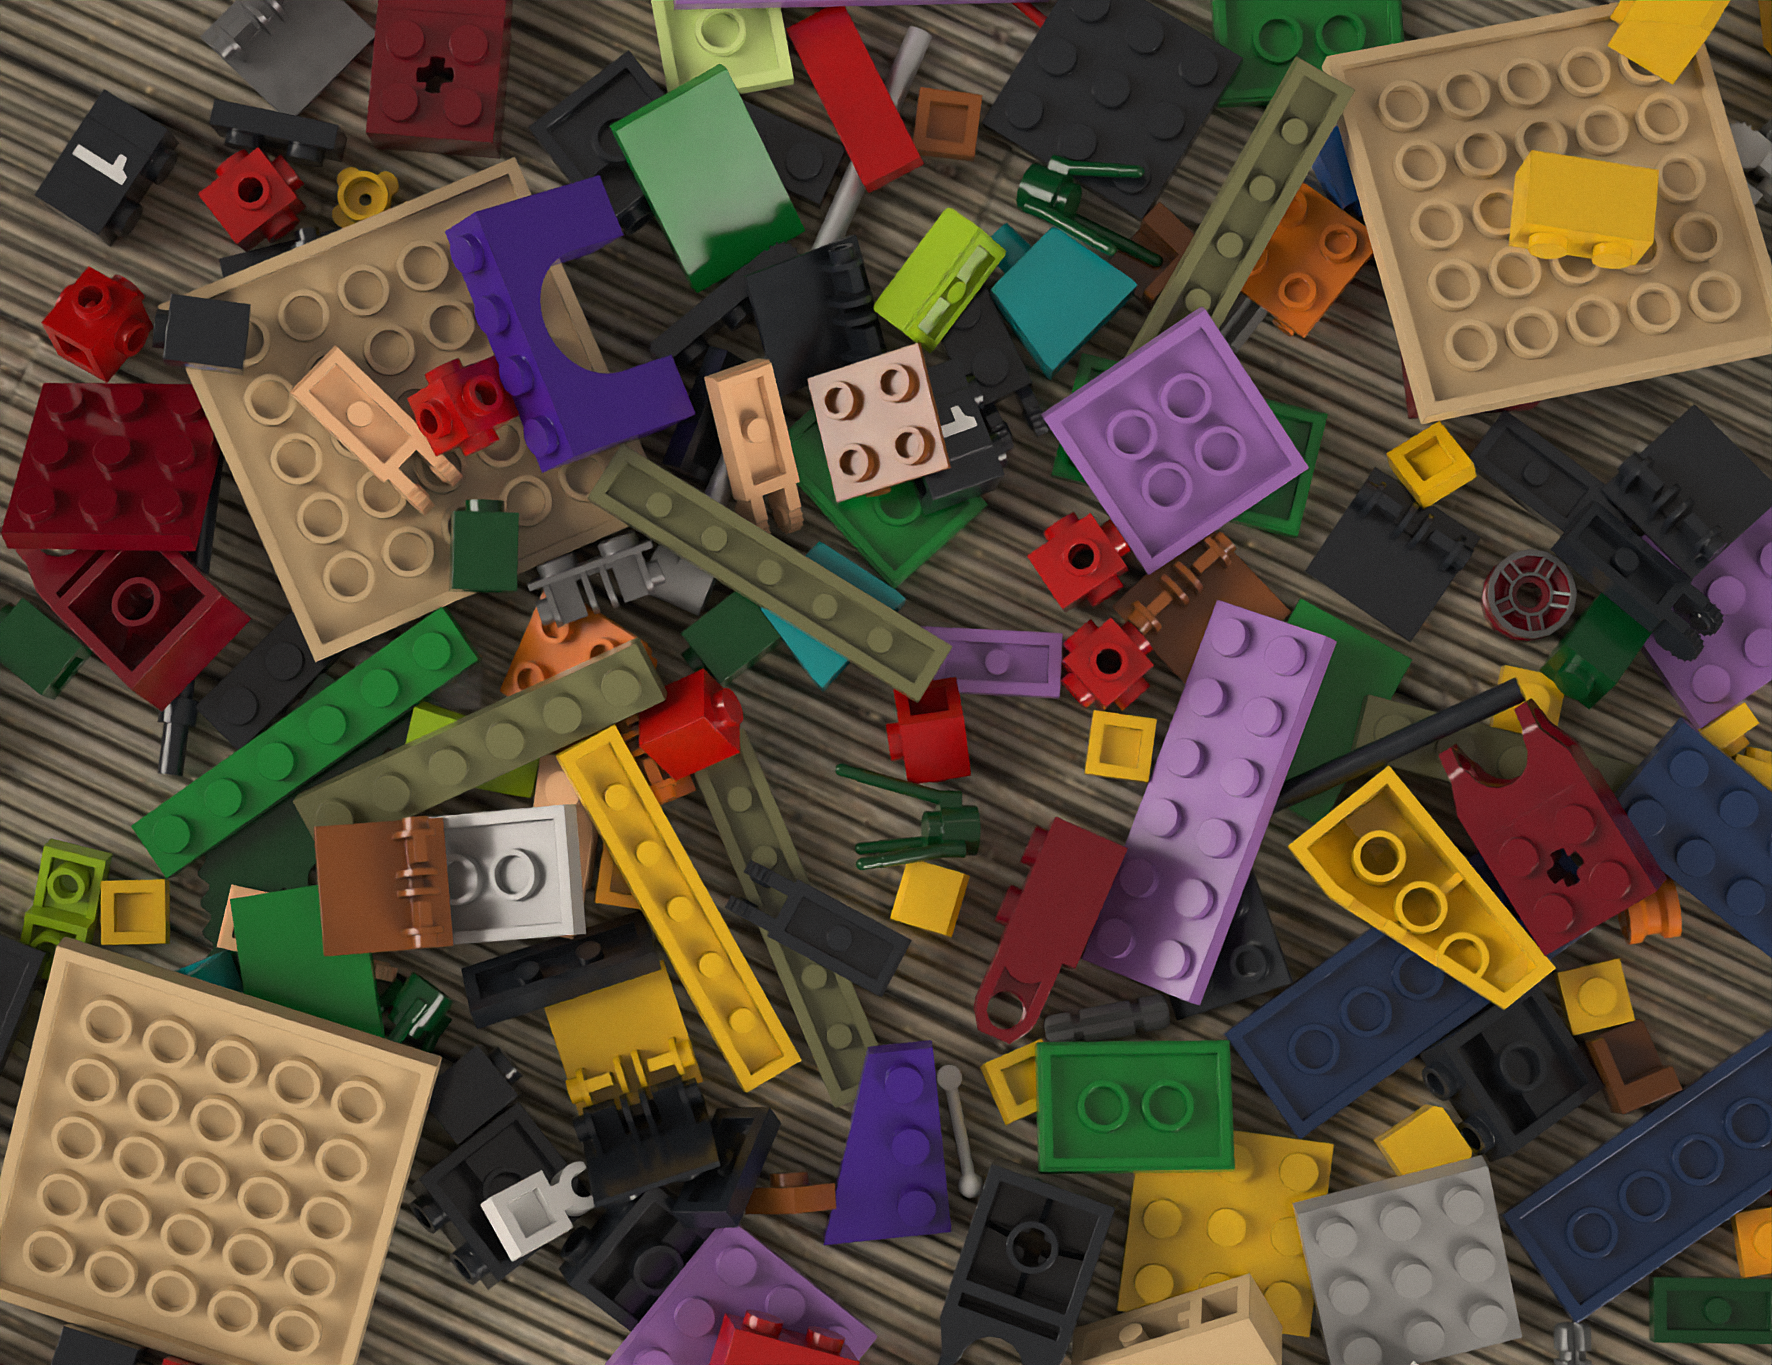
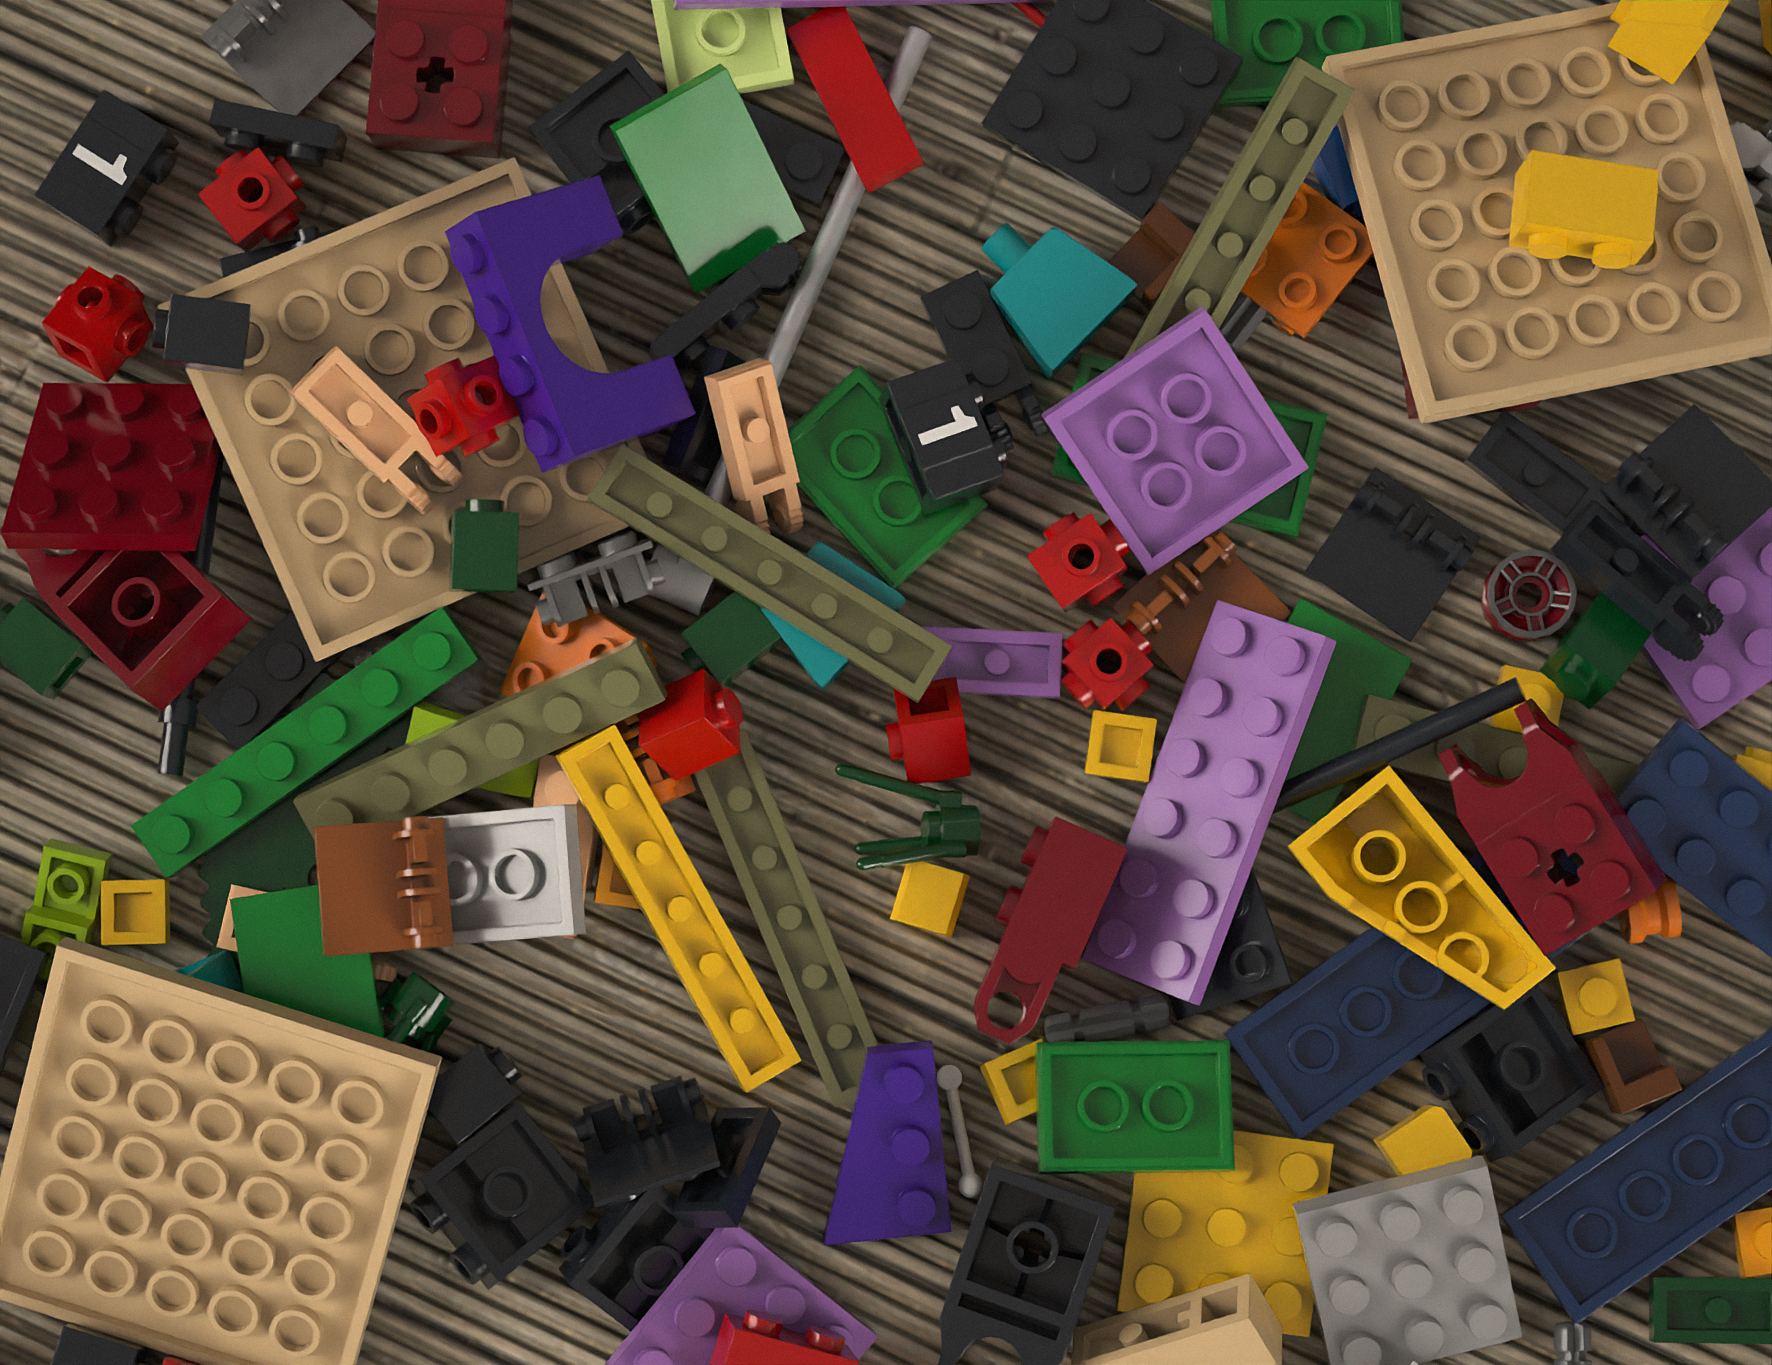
(353, 186): yellow plate -> none
(536, 1211): white plate -> none
(560, 969): black plate -> none
(622, 1040): yellow hinge -> none
(791, 1195): dark orange plate -> none
(815, 313): black hinge -> none
(826, 931): black hinge -> none
(879, 423): hinge -> none
(939, 279): lime slope -> none
(947, 124): dark orange plate -> none
(1055, 198): dark green plant -> none
(1431, 465): yellow plate -> none
(1729, 729): yellow plate -> none

